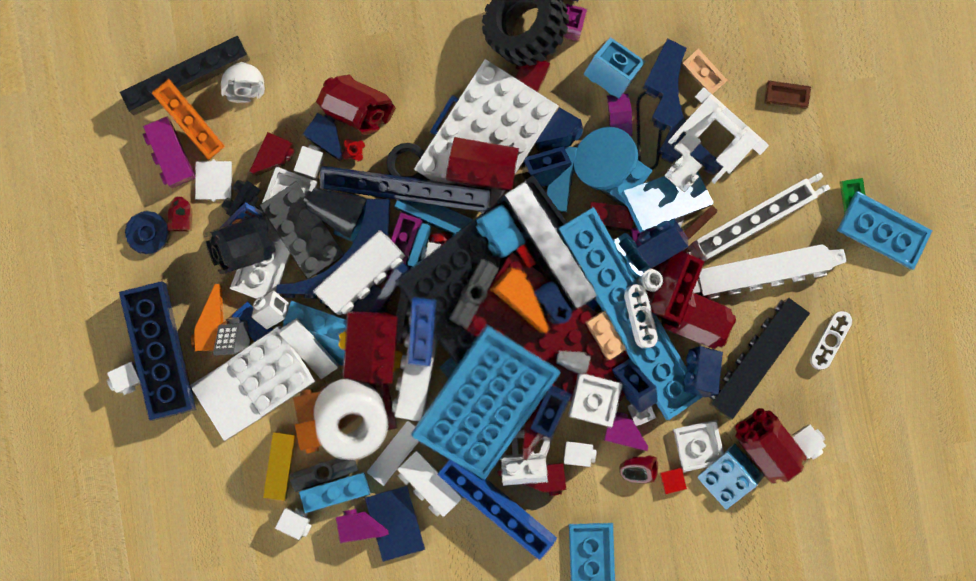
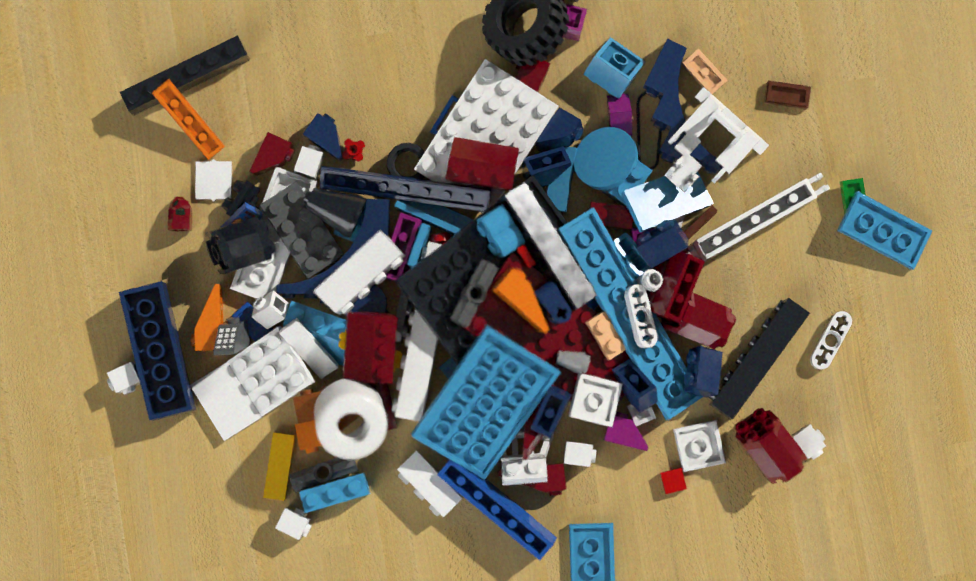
(147, 232): dark blue tile -> none
(168, 152): magenta brick -> none
(242, 82): white cylinder -> none
(355, 104): dark red brick -> none
(358, 526): magenta slope -> none
(389, 289): dark blue tile -> none
(393, 454): white tile -> none
(397, 515): dark blue tile -> none
(421, 332): blue tile -> none
(640, 469): dark red rock -> none
(731, 477): dark azure bracket -> none
(767, 269): white hinge -> none

